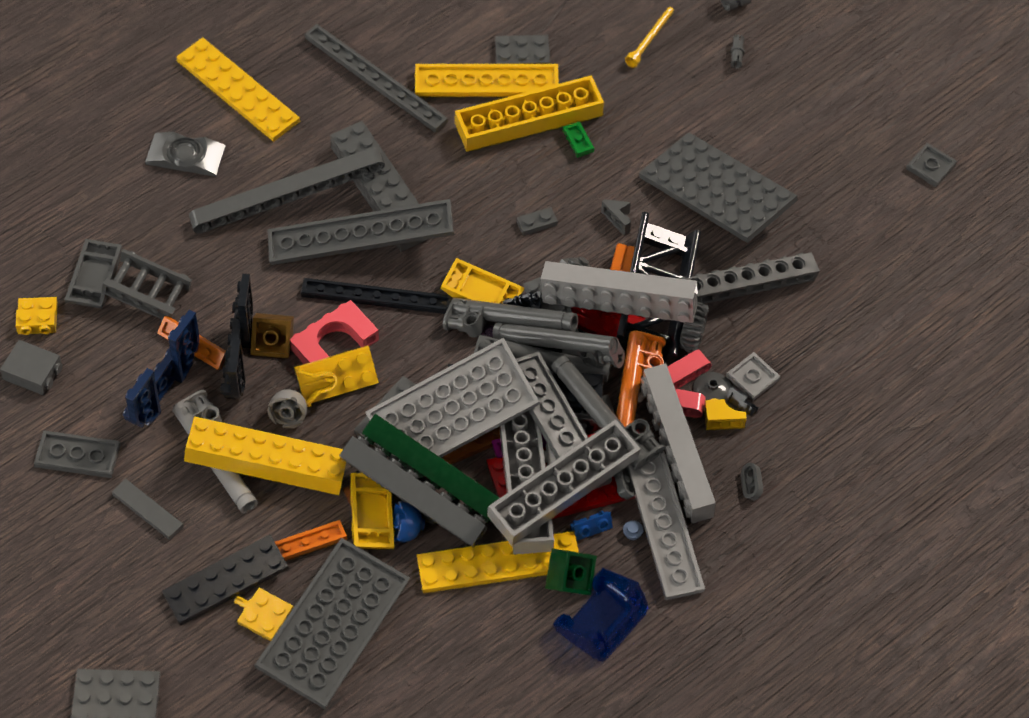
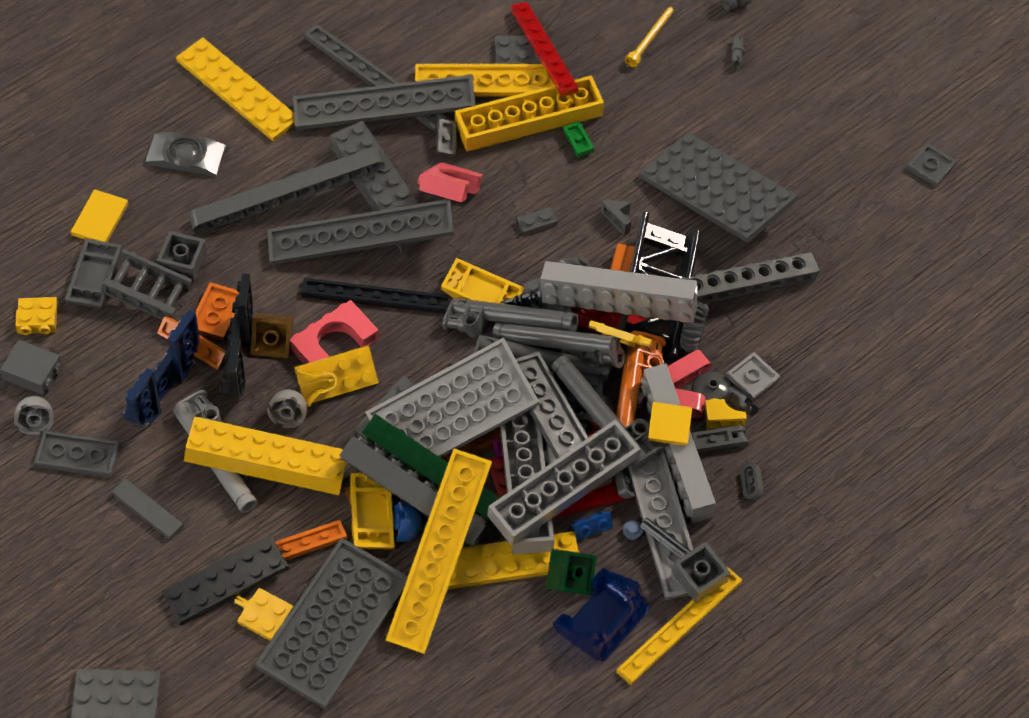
(33, 415): none -> light grey cylinder
(99, 216): none -> yellow tile
(182, 254): none -> dark grey brick
(216, 311): none -> orange plate
(383, 102): none -> dark grey plate
(439, 551): none -> yellow plate
(446, 138): none -> dark grey plate
(450, 182): none -> coral arch
(544, 49): none -> red plate
(625, 337): none -> yellow plate
(664, 538): none -> black axle
(670, 424): none -> yellow tile
(674, 631): none -> yellow tile
(700, 572): none -> dark grey brick
(720, 438): none -> dark grey plate

